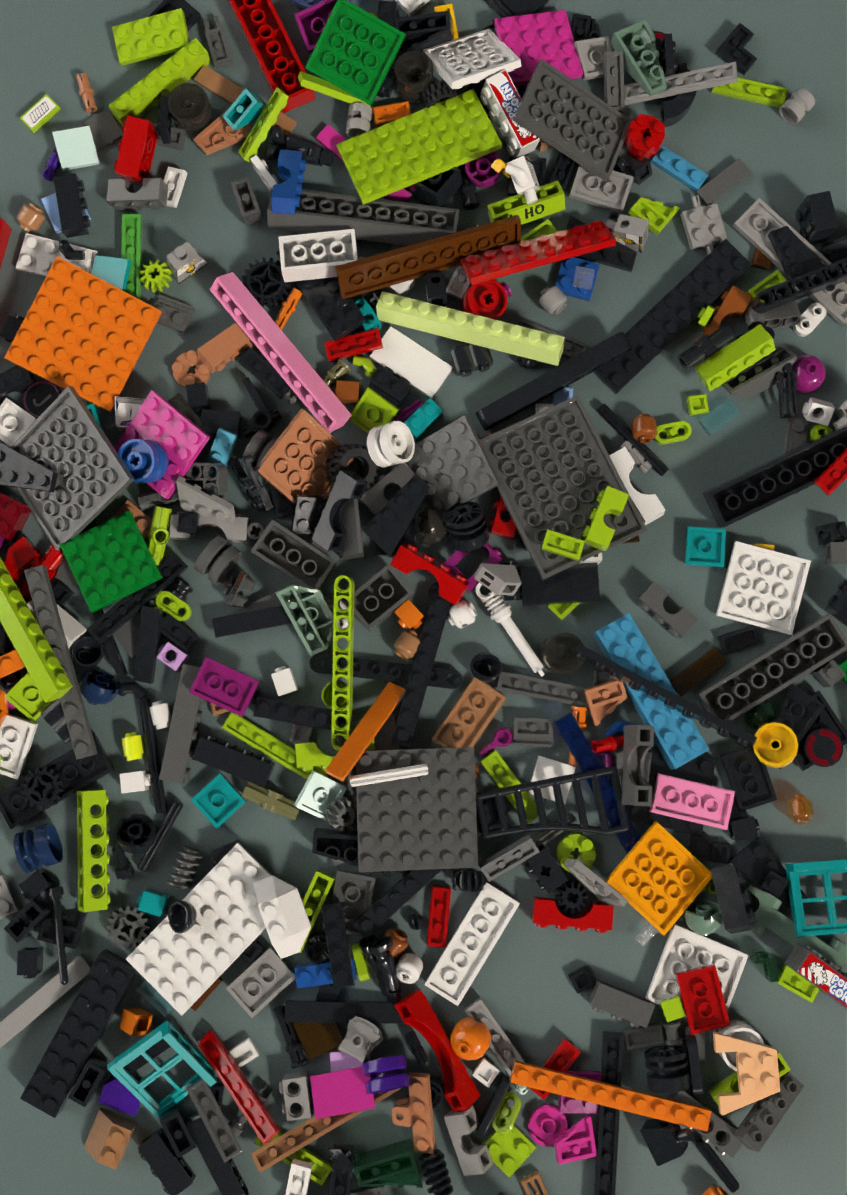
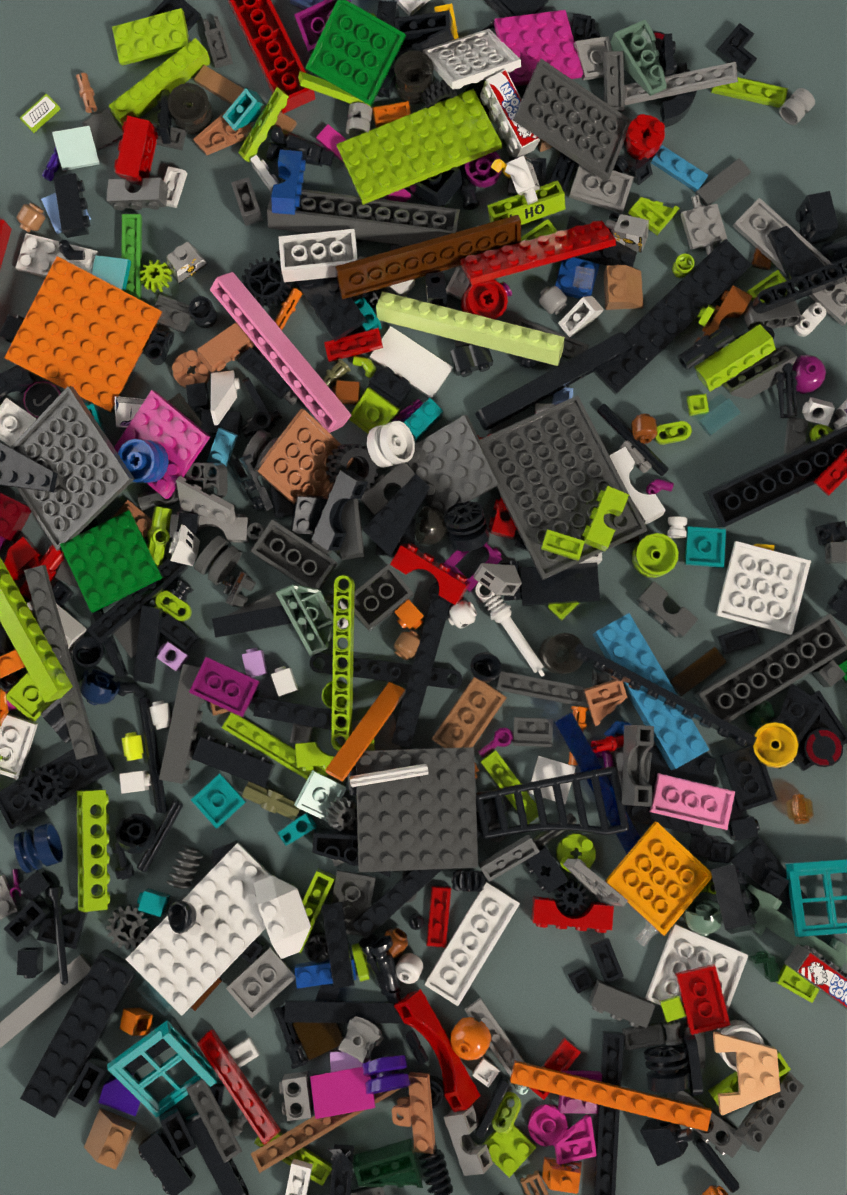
(16, 884): none -> magenta hand
(160, 342): none -> black piece
(184, 547): none -> white slope
(203, 312): none -> black wheel
(223, 393): none -> white slope
(254, 662): none -> lavender brick
(297, 829): none -> teal leg
(563, 1176): none -> orange torso
(581, 315): none -> white slope
(606, 960): none -> black plate
(622, 287): none -> medium nougat slope
(656, 544): none -> lime wheel
(657, 485): none -> magenta arm
(677, 527): none -> white wheel
(686, 263): none -> lime wheel

